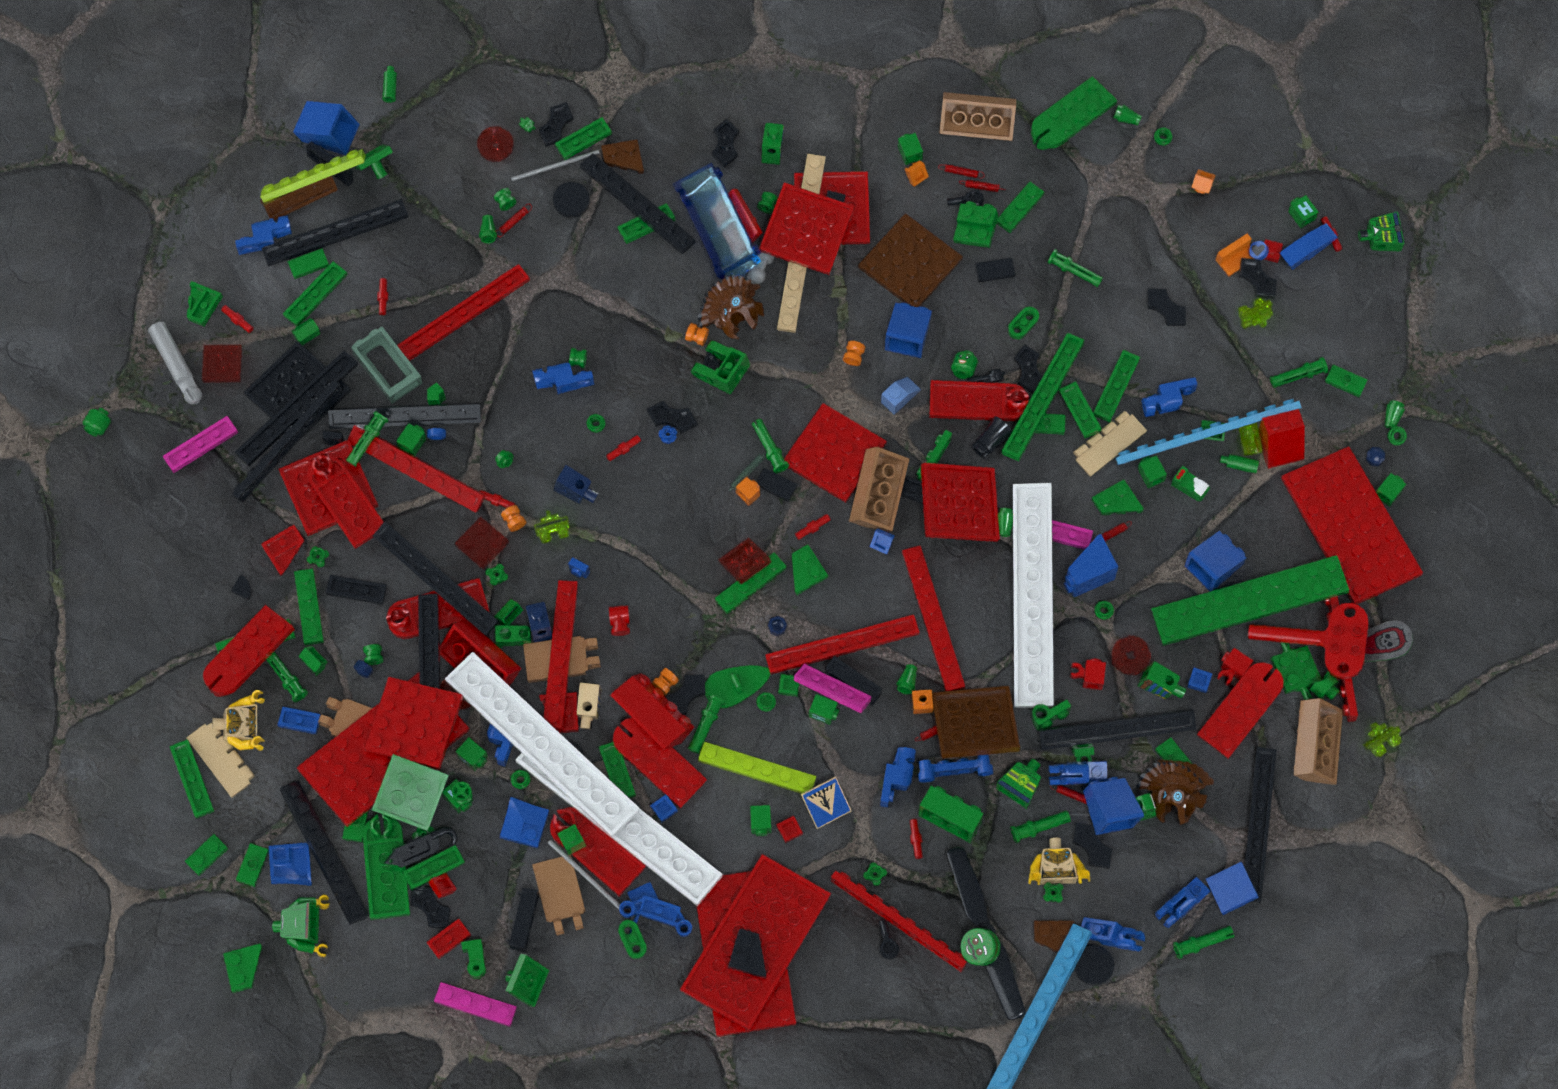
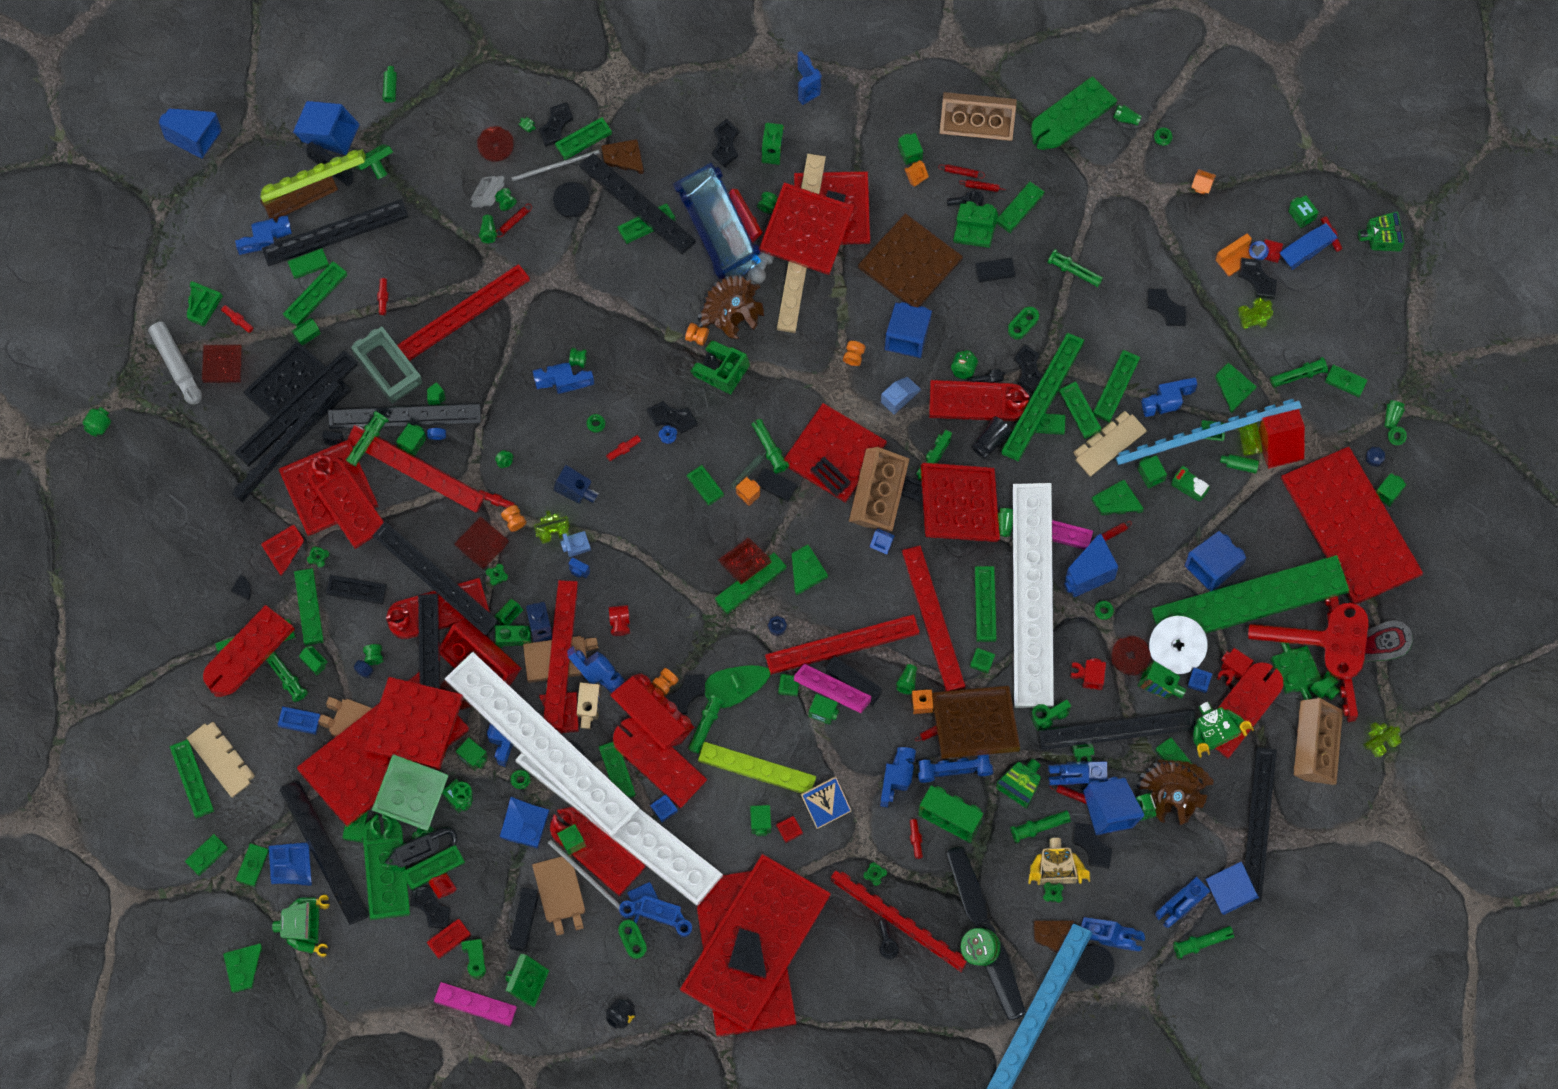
(190, 129): none -> blue slope
(200, 444): dark pink plate -> none
(240, 723): torso -> none
(486, 191): none -> light grey piece
(575, 544): none -> medium blue bracket
(596, 669): none -> blue plate
(620, 1013): none -> black head
(705, 485): none -> green tile
(766, 701): green plate -> none
(810, 84): none -> blue bracket
(812, 526): red bar -> none
(814, 470): none -> black tile
(982, 660): none -> green plate
(985, 604): none -> green plate
(1188, 633): none -> piece
(1217, 728): none -> green torso
(1234, 386): none -> green wing

